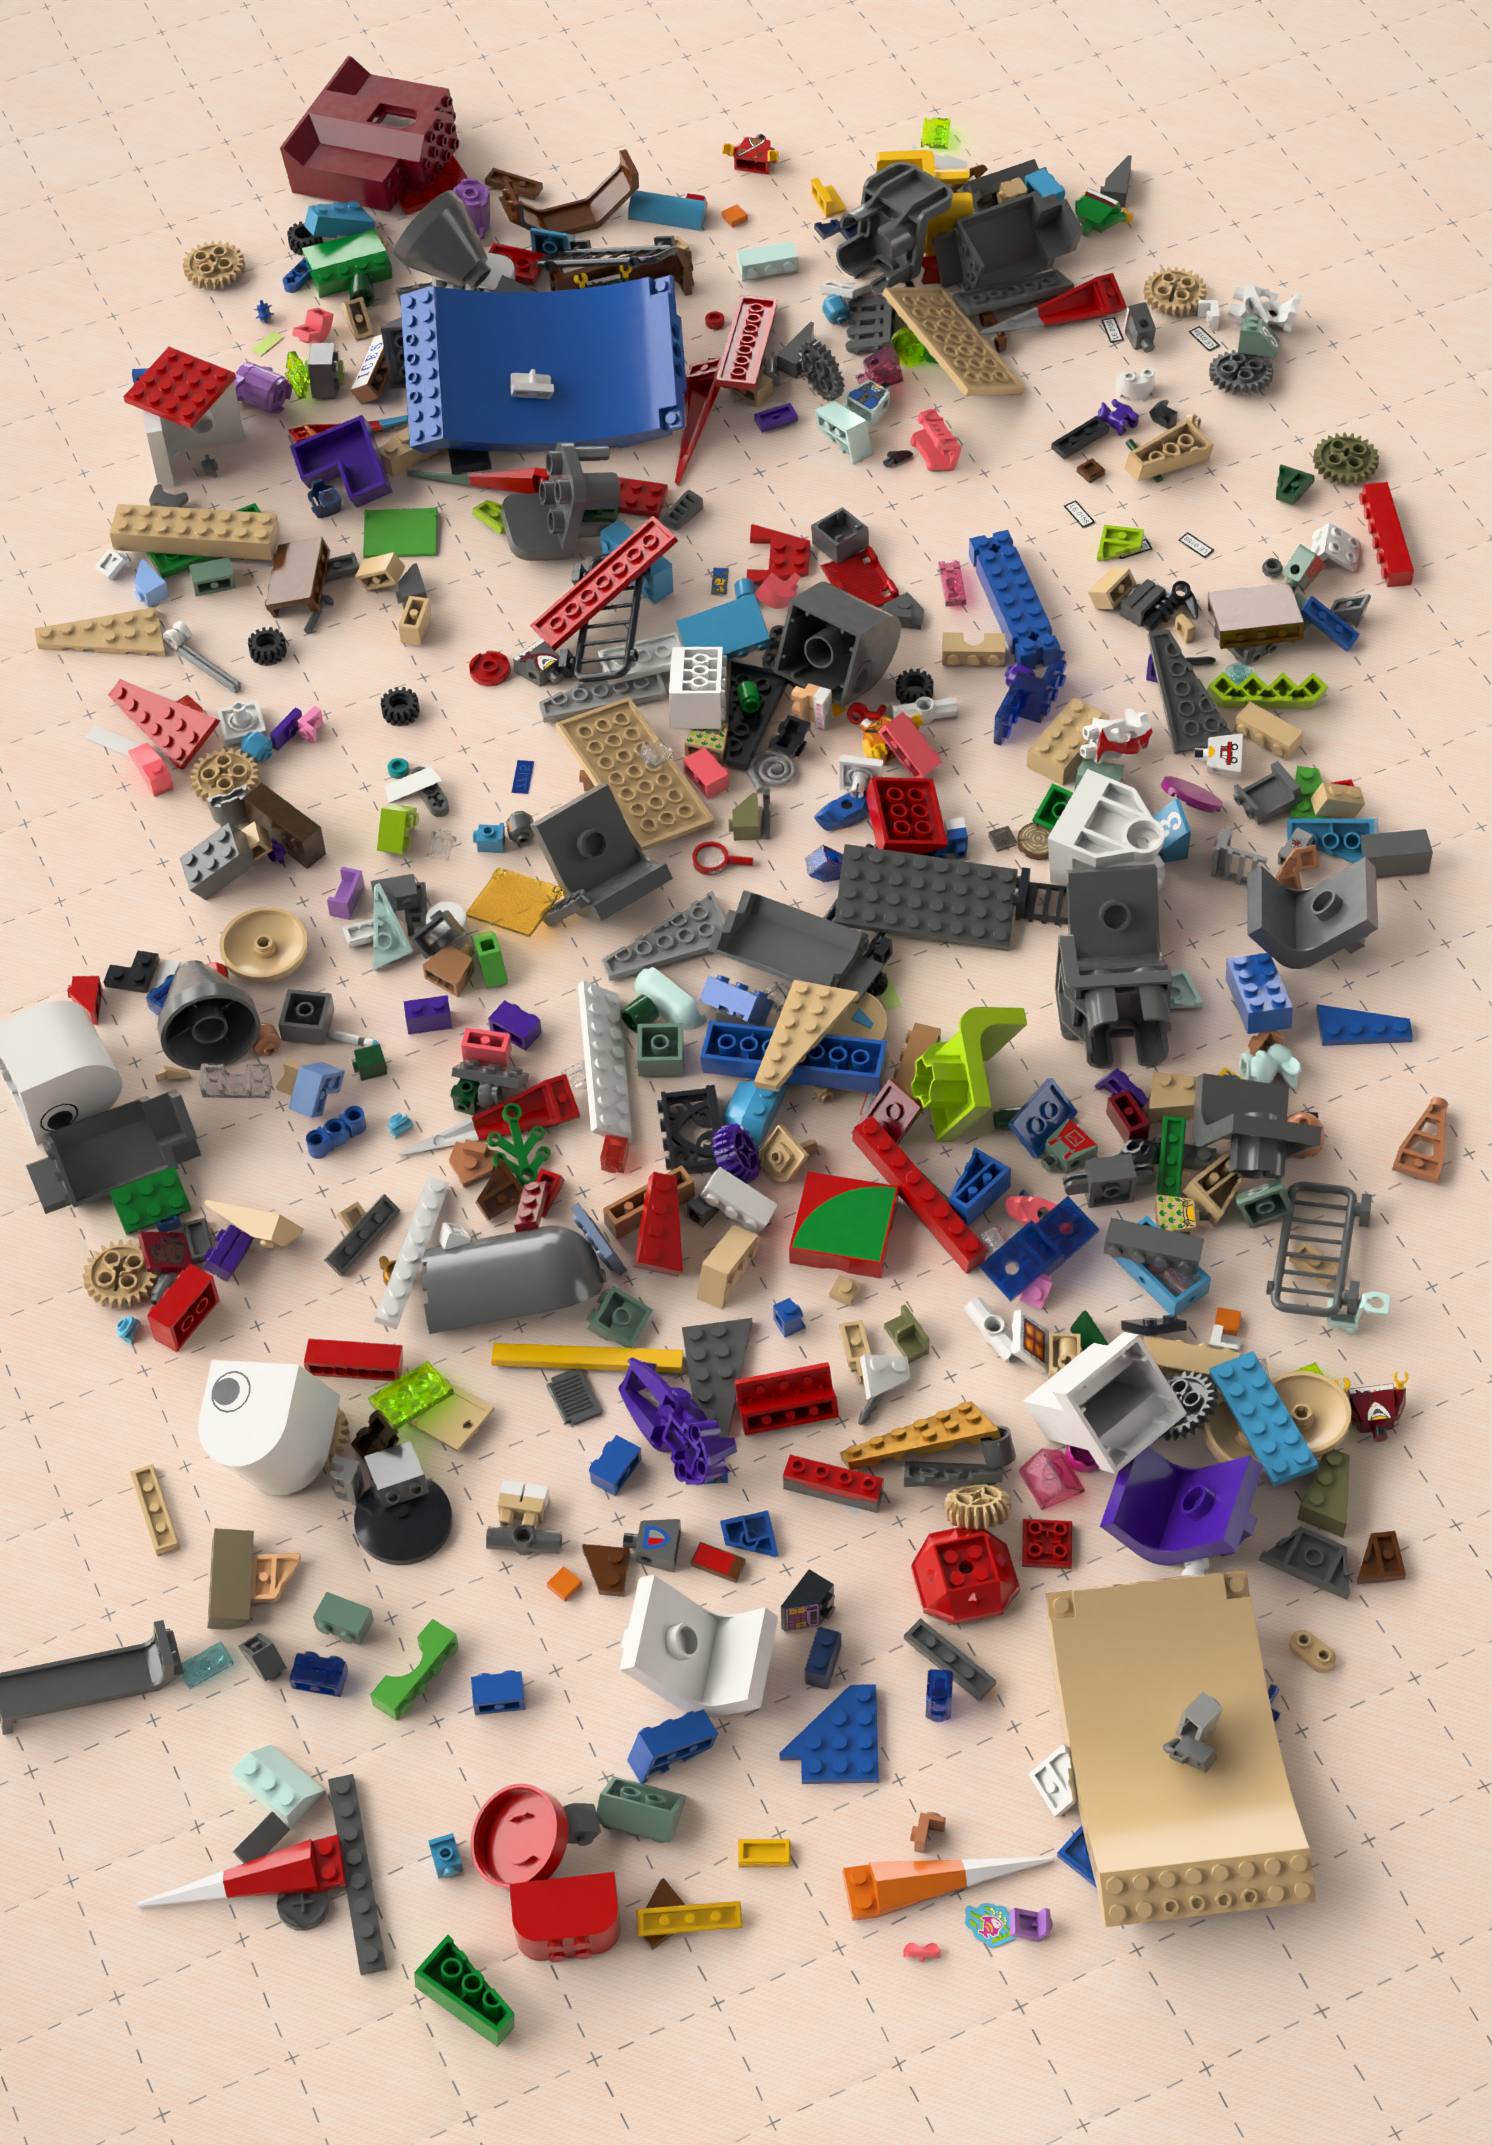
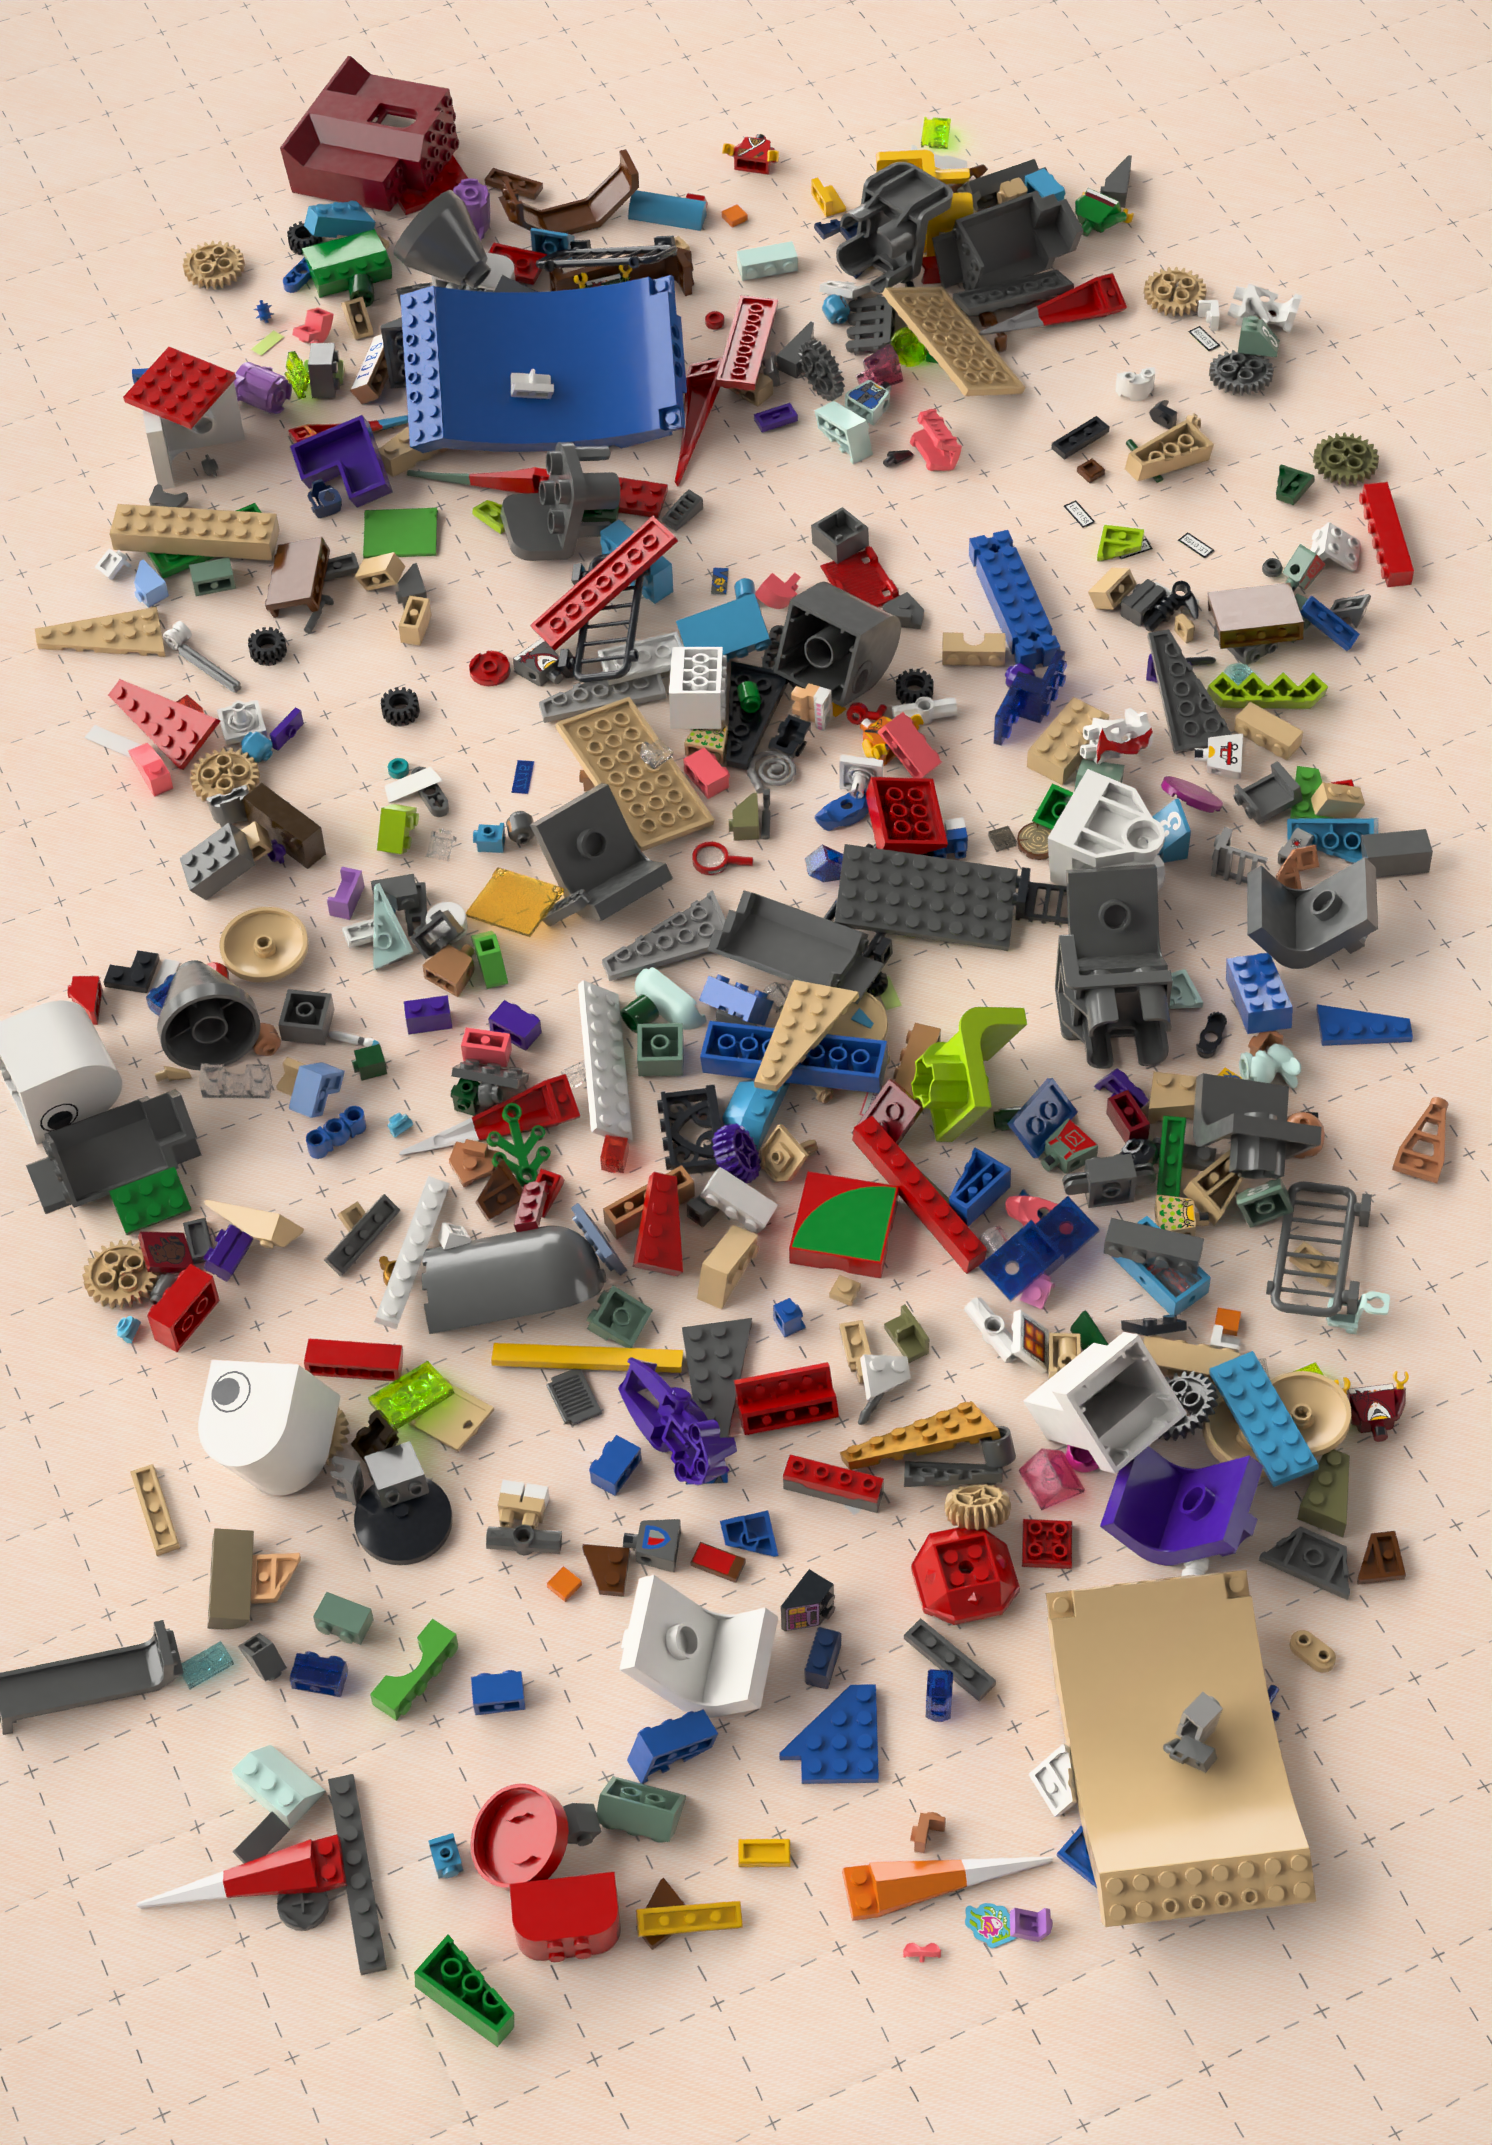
(168, 1224): dark blue tile -> none
(310, 723): bright pink bracket -> none
(468, 461): black plate -> none
(787, 554): red wing -> none
(952, 583): clear pink plate -> none
(1112, 329): sticker -> none
(1120, 417): dark purple animal -> none
(1140, 327): dark grey torso -> none
(1216, 1025): none -> black piece

